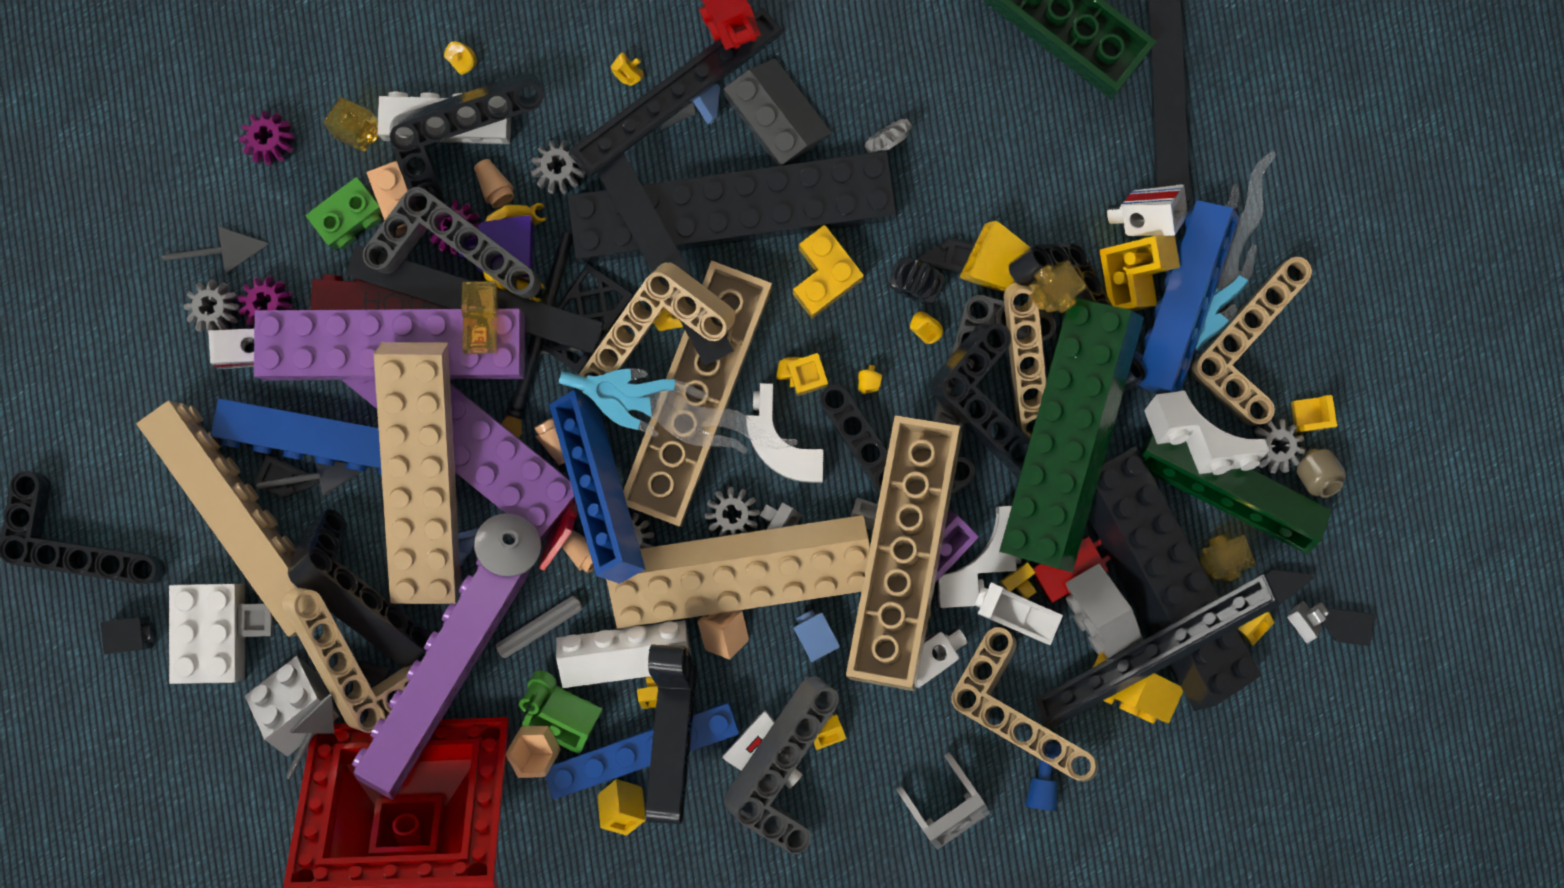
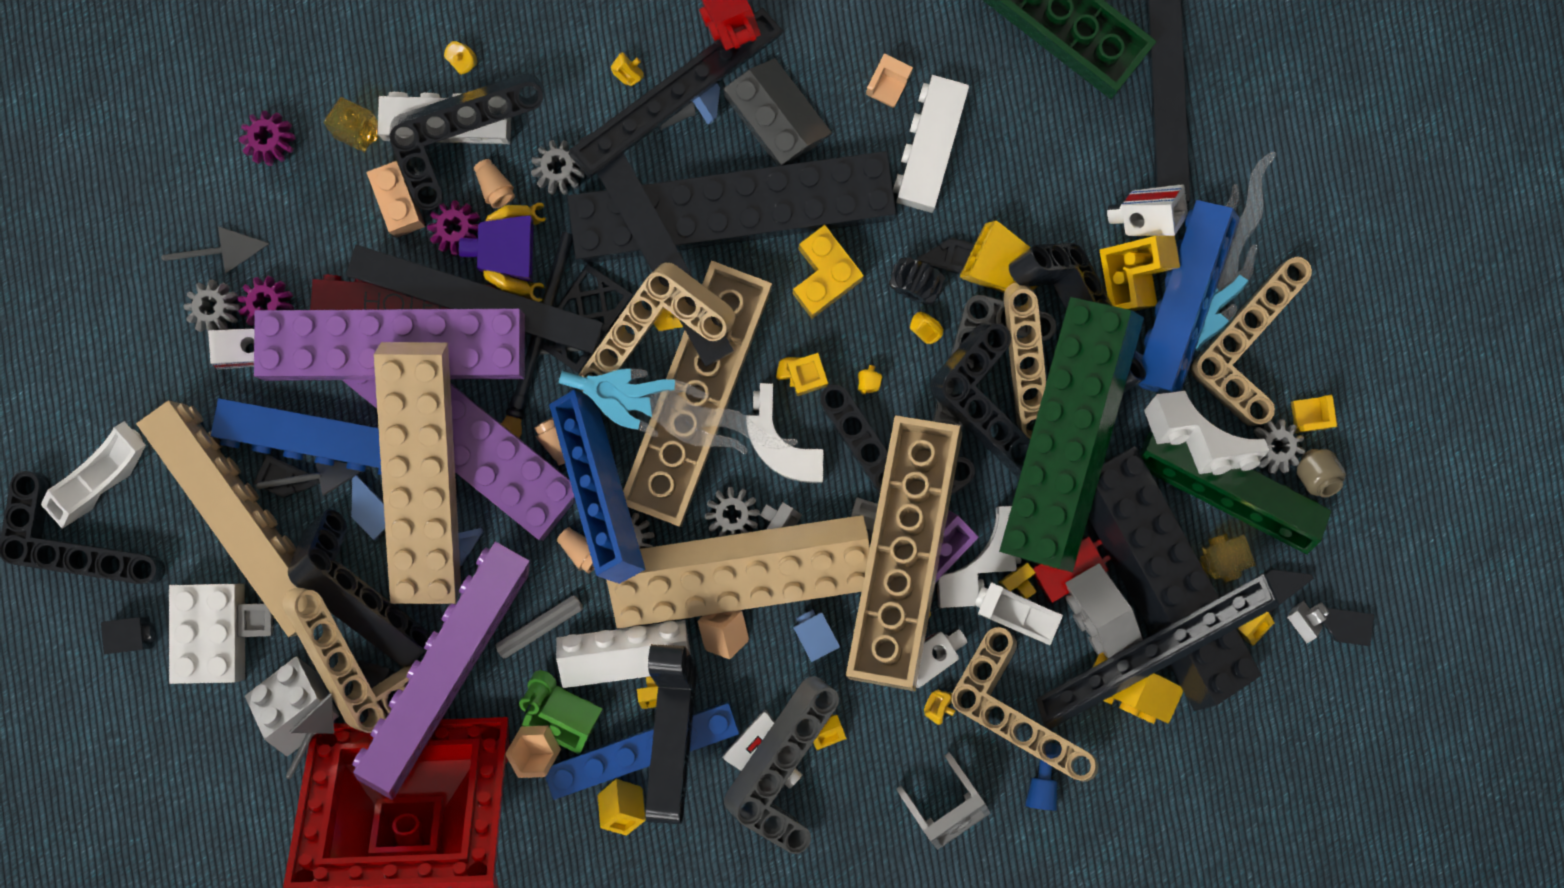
(100, 472): none -> white arch
(345, 214): bright green brick -> none
(367, 508): none -> medium blue tile
(456, 237): dark grey beam -> none
(479, 317): clear yellow slope -> none
(504, 558): light grey dish -> none
(558, 535): red piece -> none
(888, 136): light grey gear -> none
(889, 80): none -> light nougat panel
(932, 143): none -> white brick
(938, 705): none -> yellow piece
(1056, 287): clear yellow brick -> none

